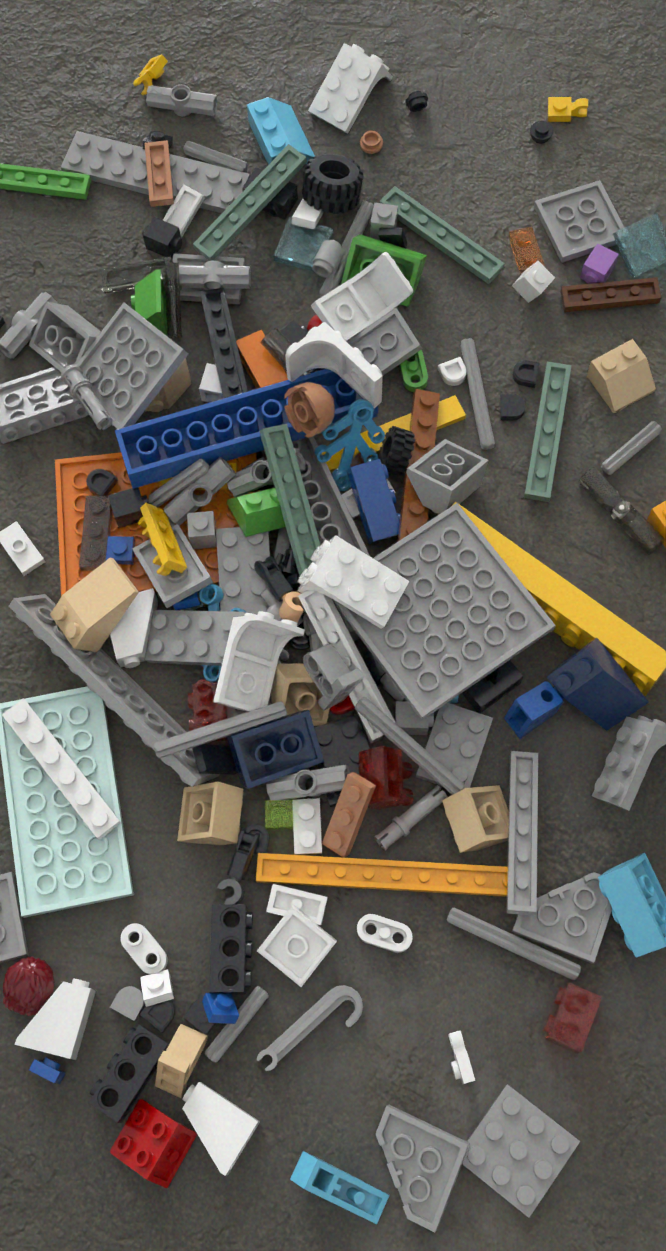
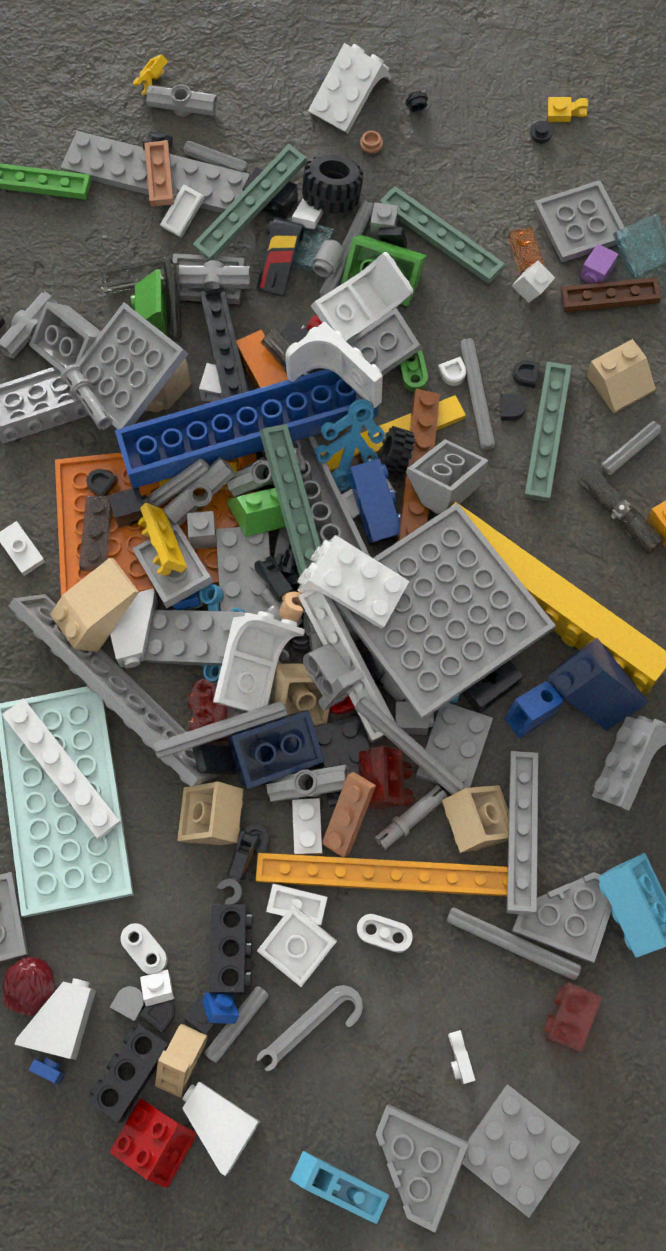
(121, 549): blue plate -> none
(162, 238): black brick -> none
(276, 127): medium azure slope -> none
(278, 814): clear neon green plate -> none
(279, 254): none -> black door
(309, 408): nougat cylinder -> none

